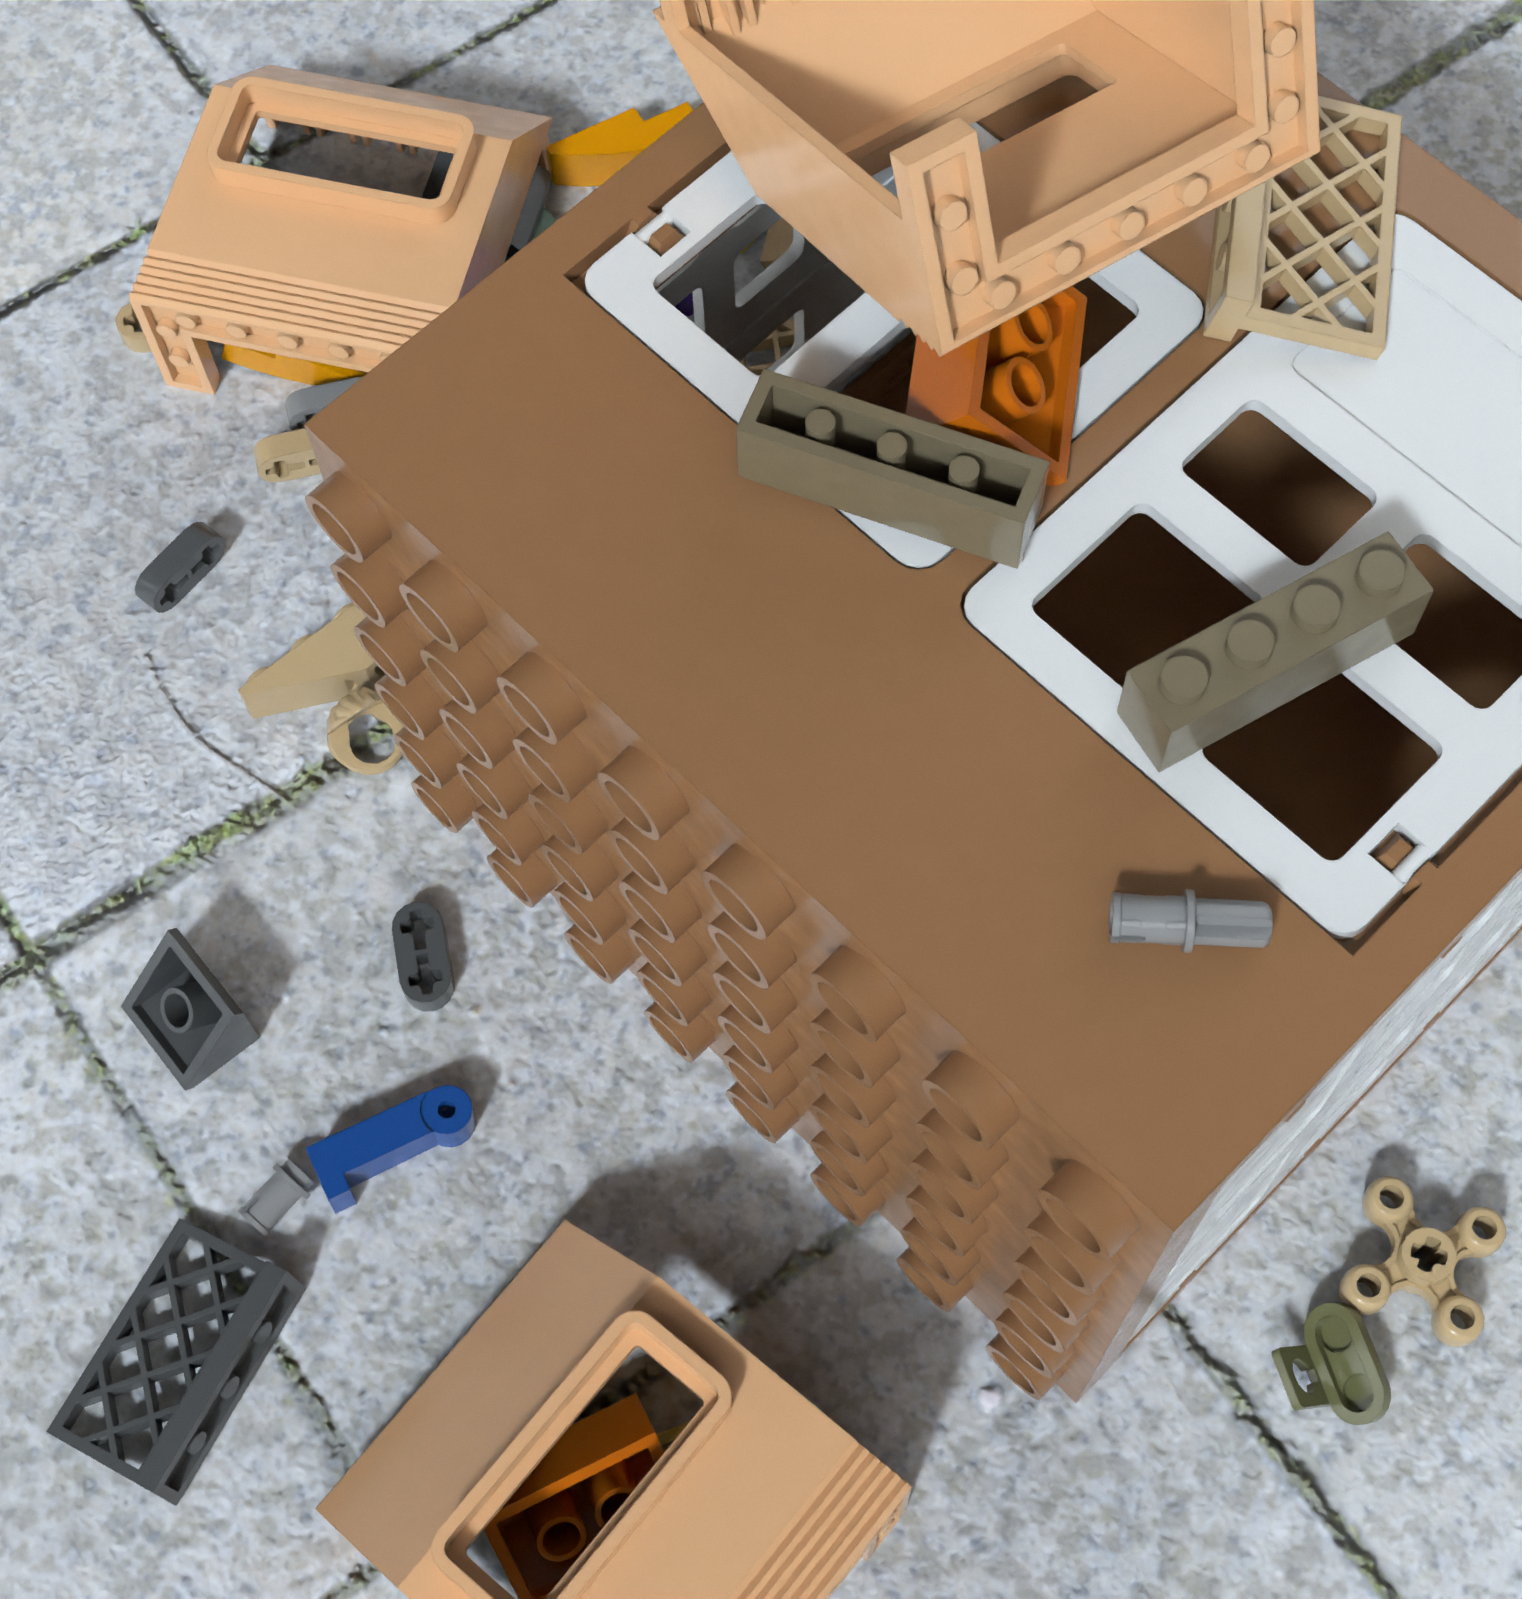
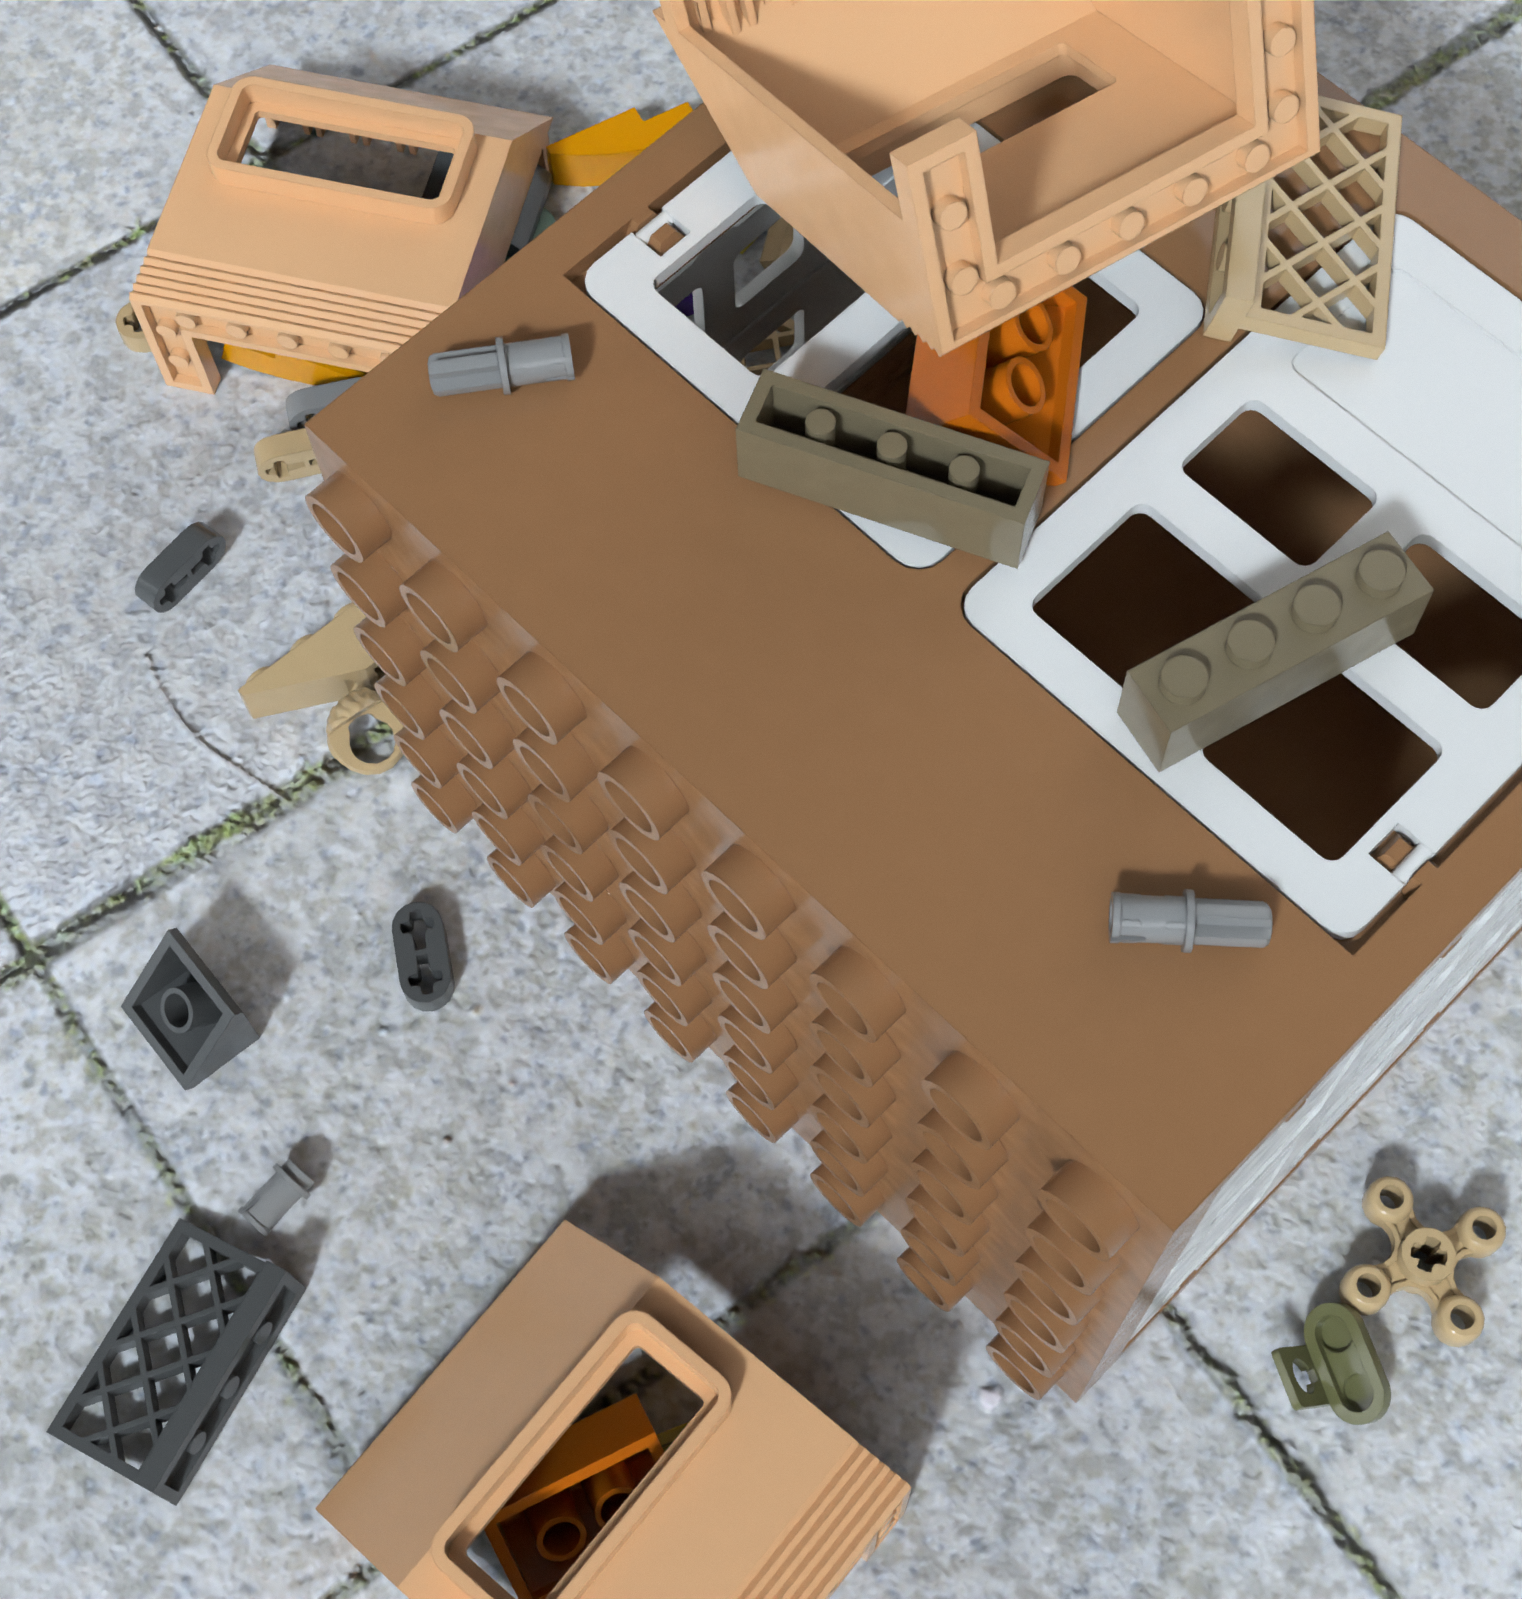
(390, 1138): blue leg -> none
(501, 366): none -> light grey axle

